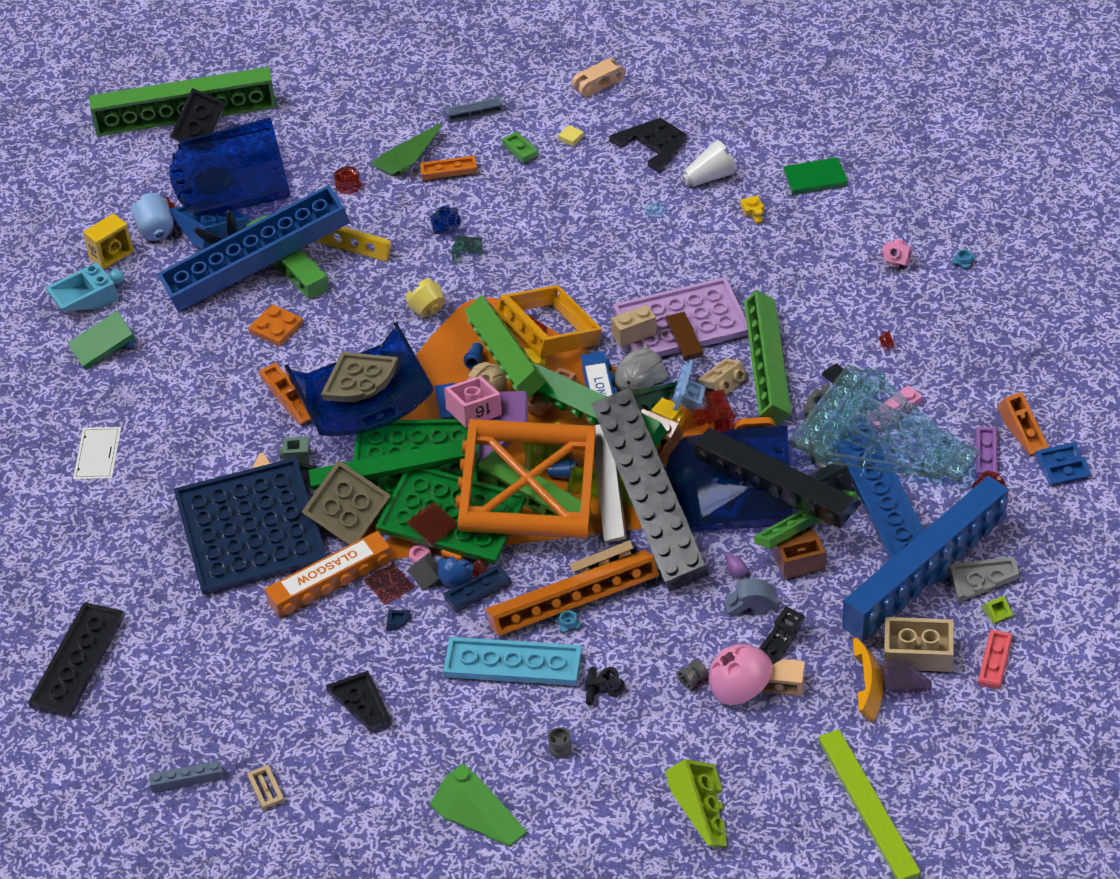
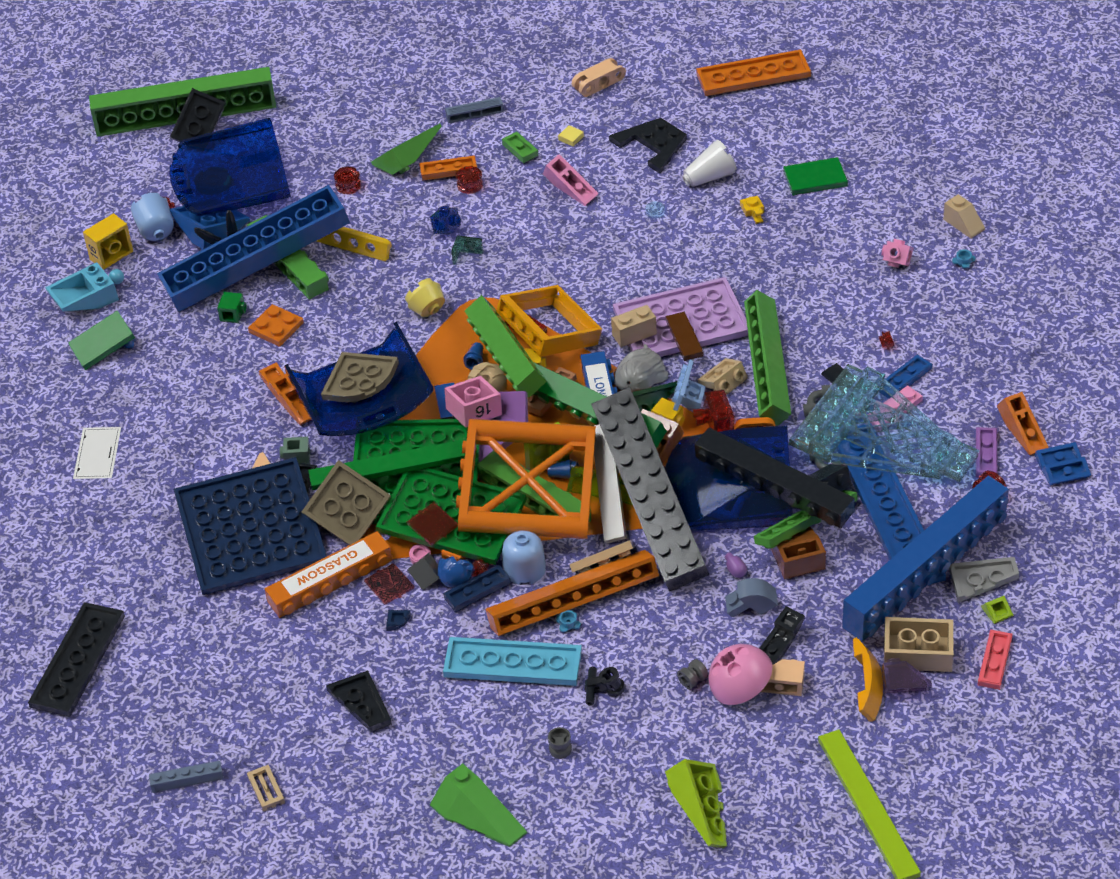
(231, 307): none -> green brick
(469, 179): none -> clear red wheel
(523, 557): none -> light blue cylinder
(569, 181): none -> bright pink slope
(753, 72): none -> orange plate
(908, 373): none -> blue tile
(963, 216): none -> tan slope

